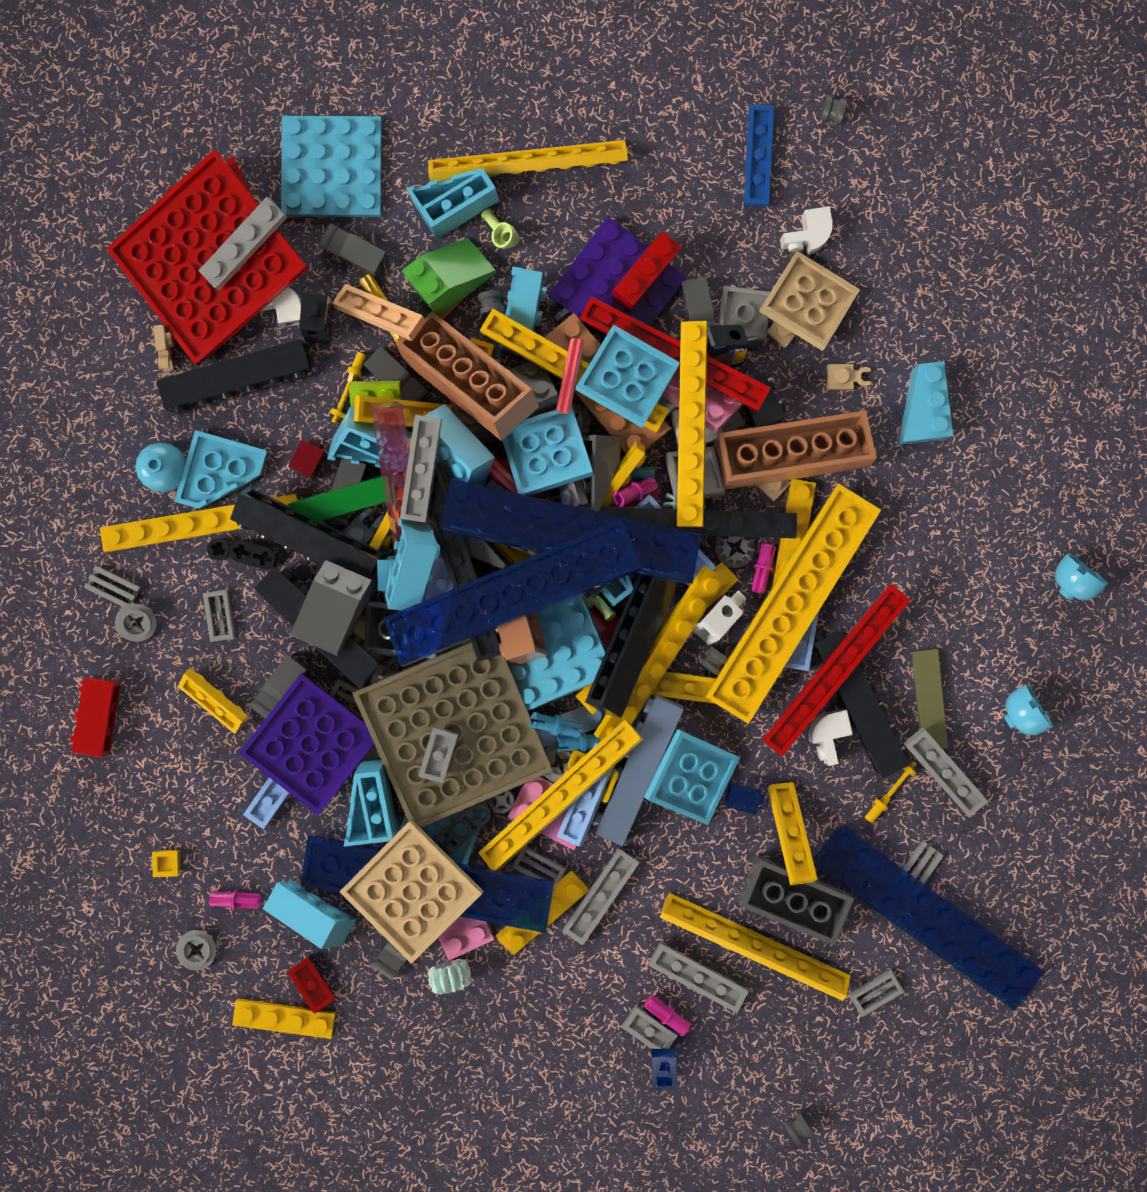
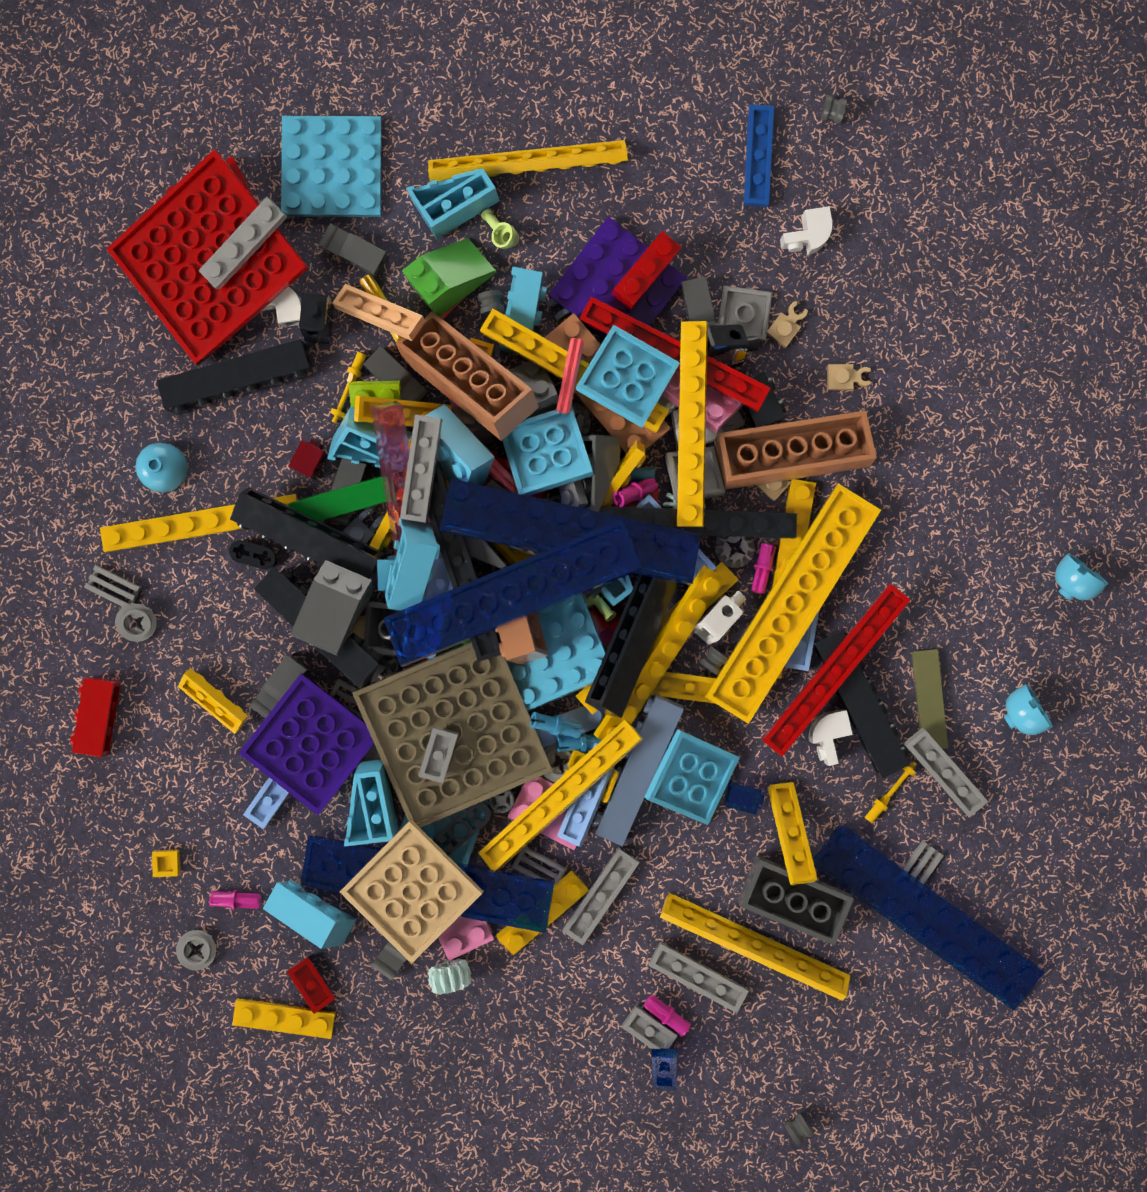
(164, 342): tan plate -> none
(212, 553): black bush -> none
(217, 469): medium azure plate -> none
(229, 615): light grey tile -> none
(809, 300): tan plate -> none
(870, 985): light grey tile -> none
(927, 406): medium azure wedge -> none

